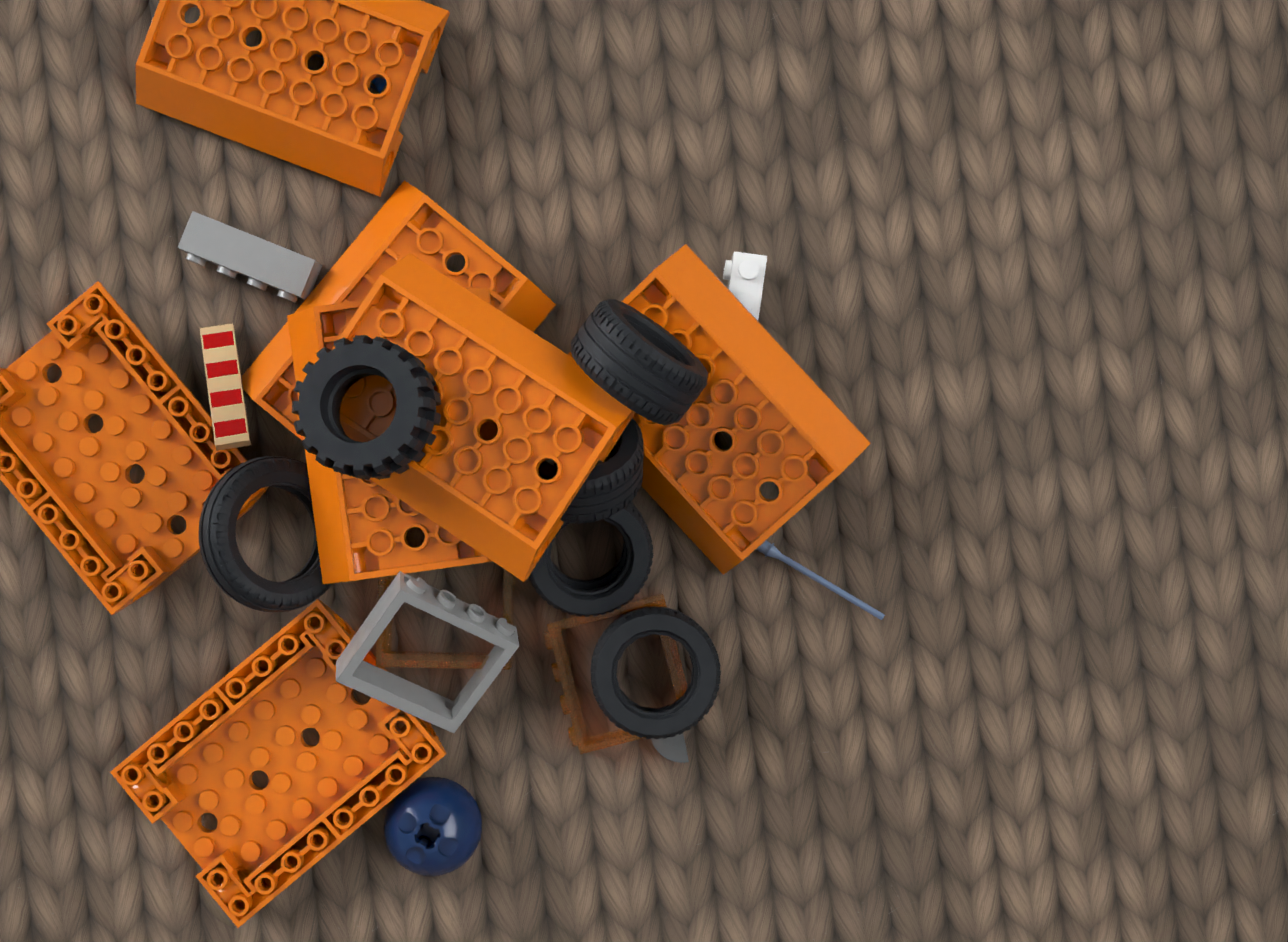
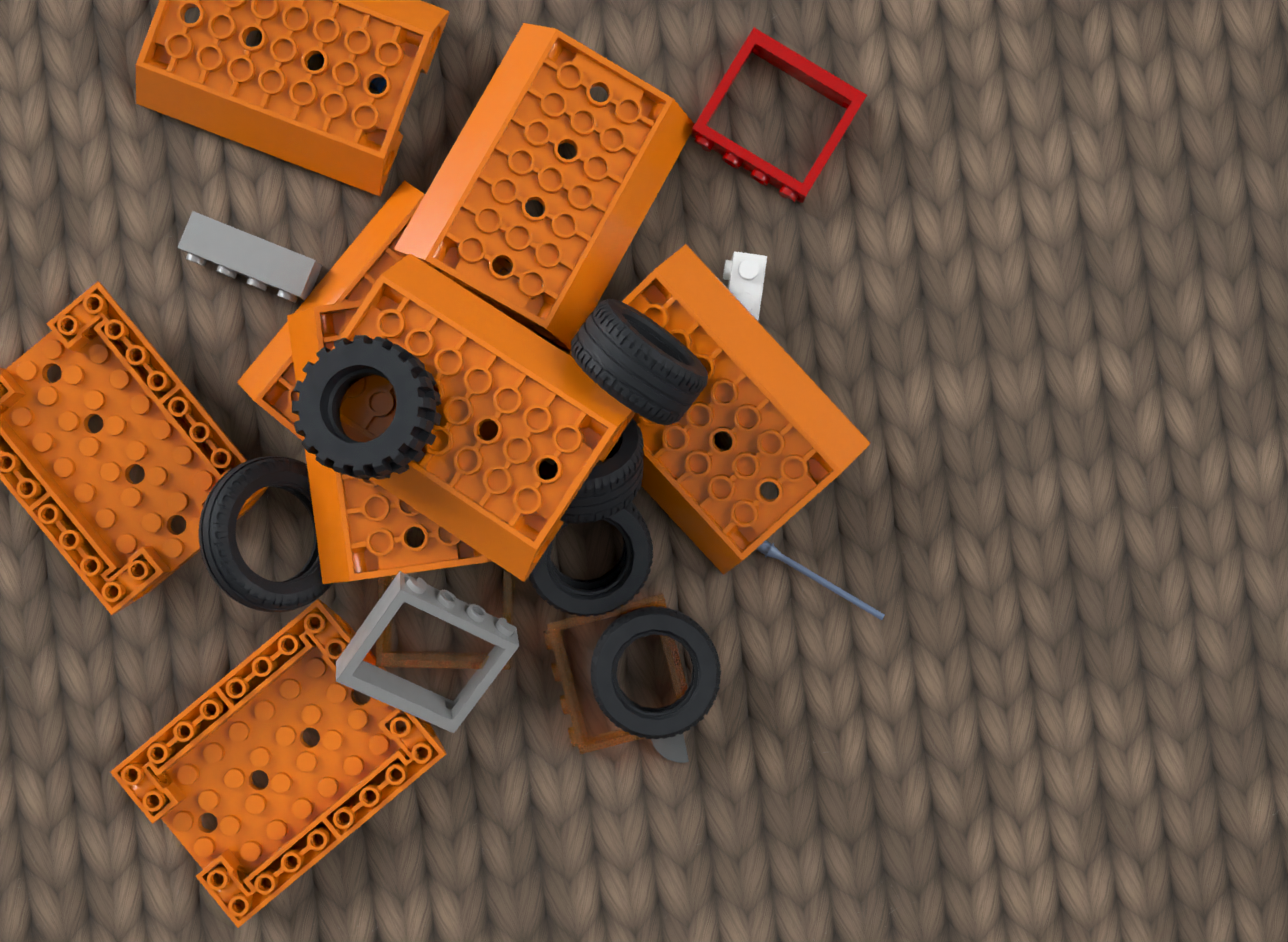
(225, 387): tile -> none
(441, 808): dark blue piece -> none
(513, 157): none -> orange slope
(805, 72): none -> red window

